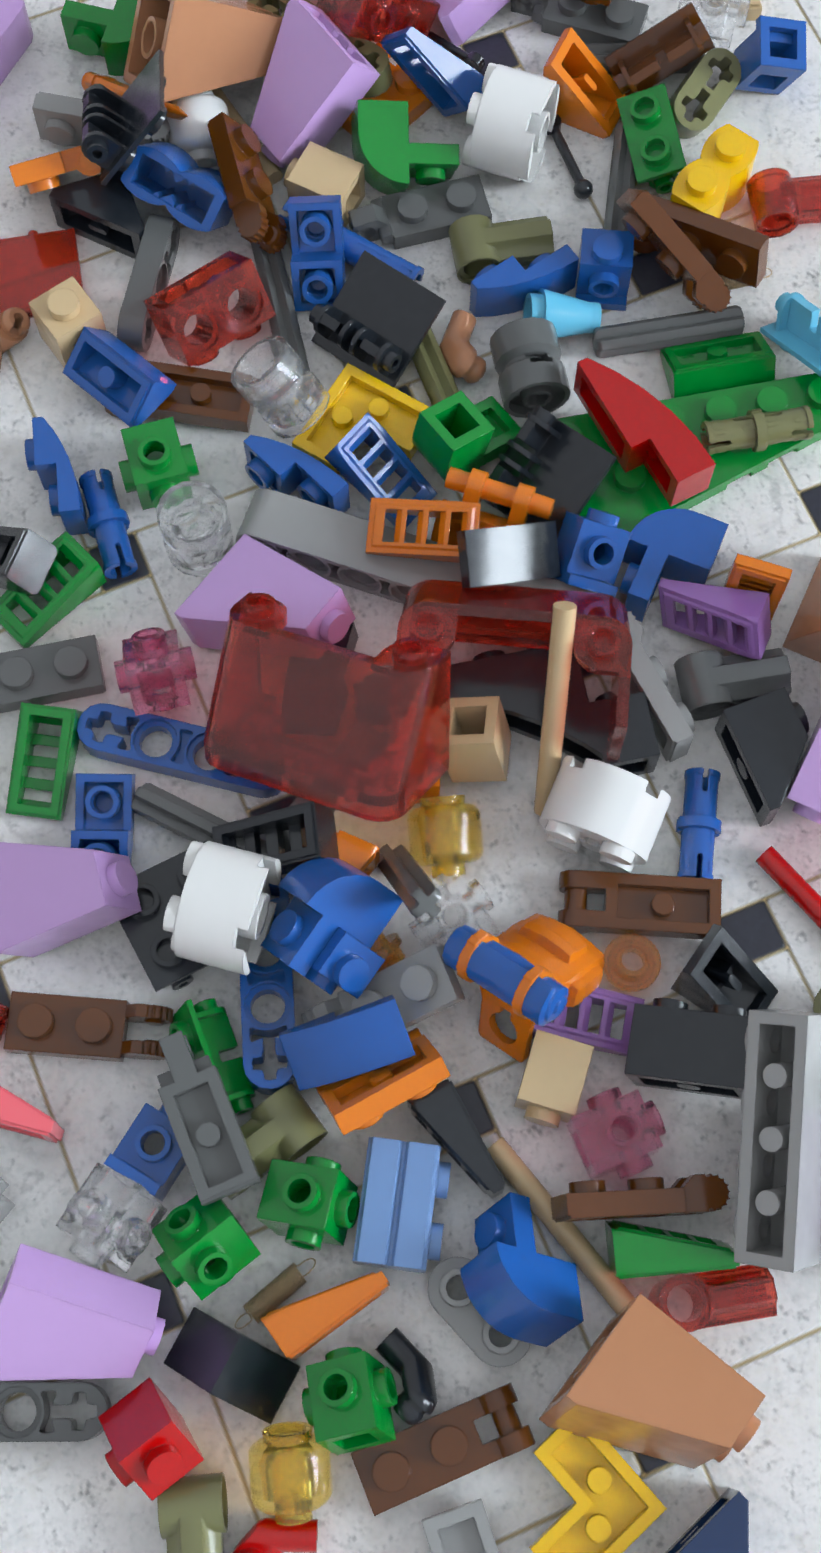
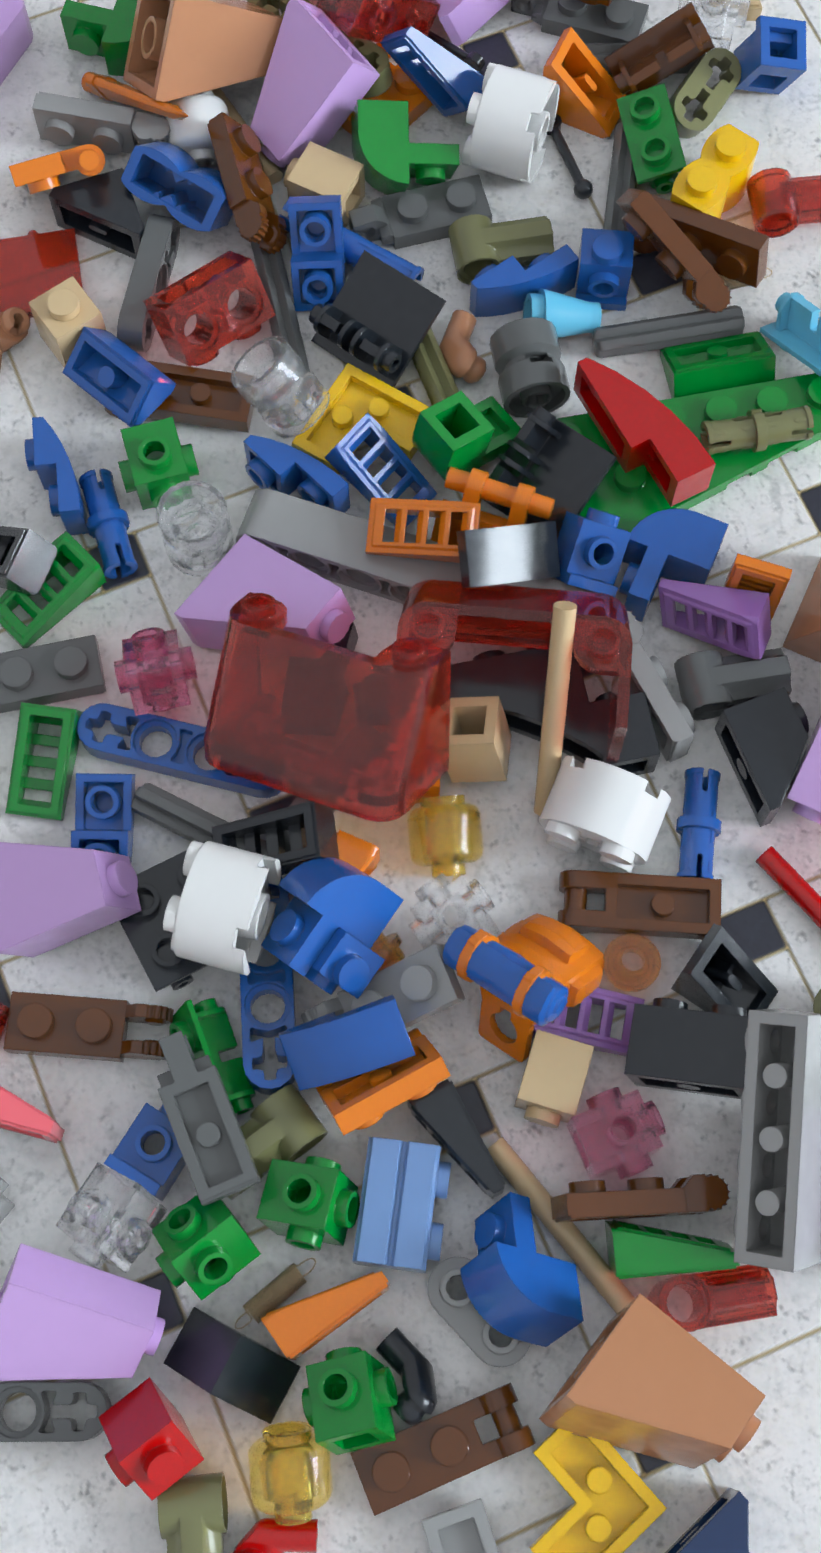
(118, 124): black hinge -> none
(409, 881): dark grey axle -> none

